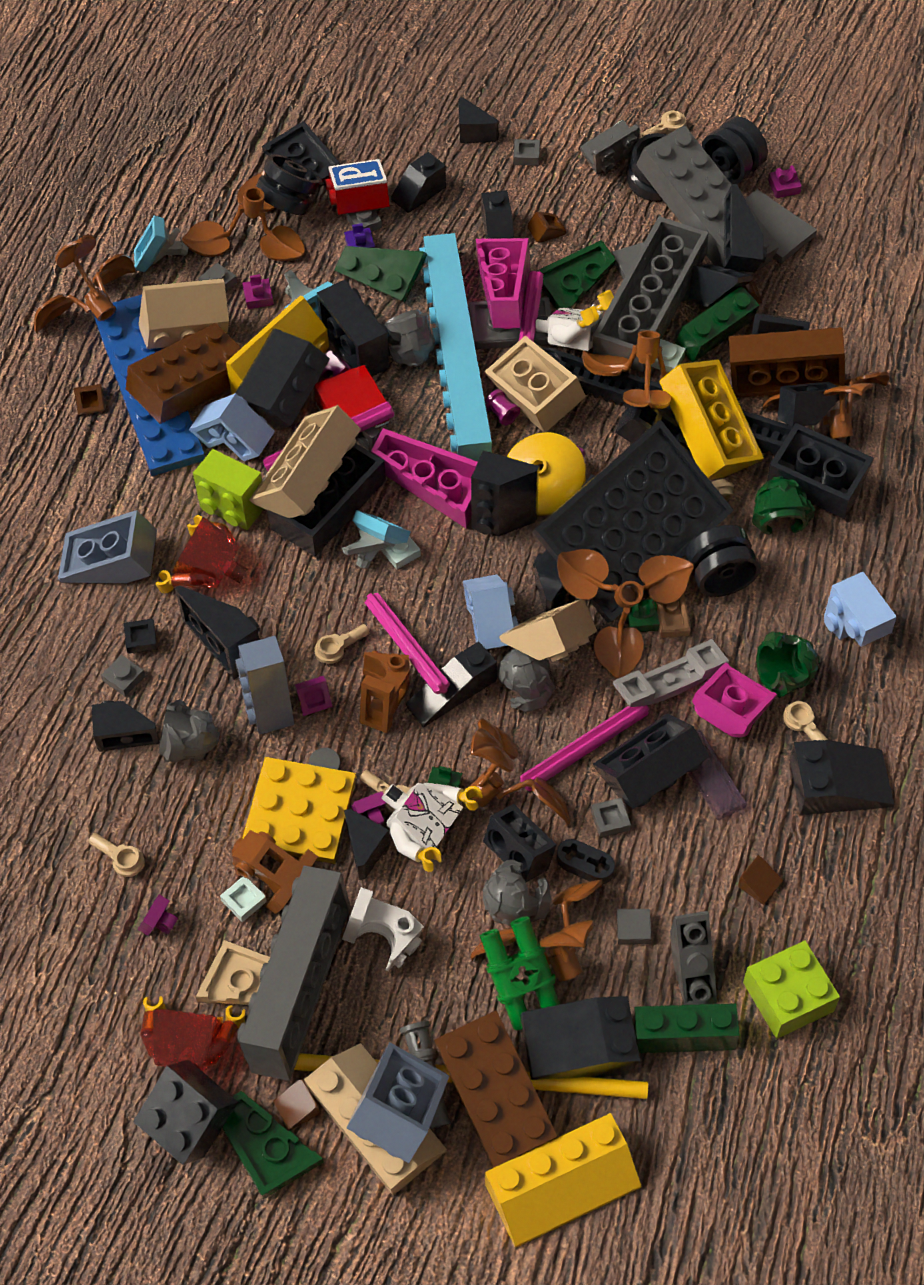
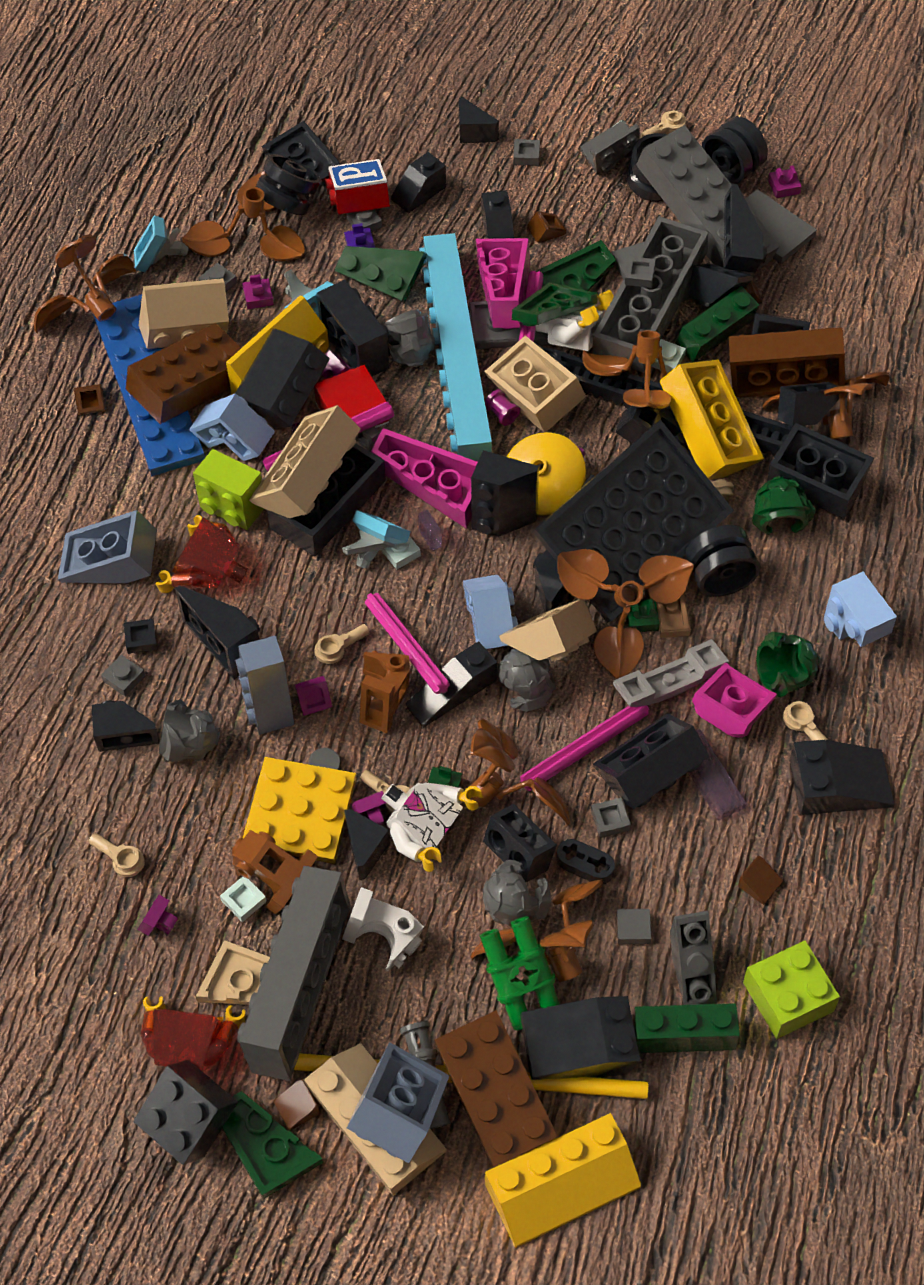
(429, 530): none -> tile
(552, 302): none -> dark green wing
(640, 271): none -> dark grey tile

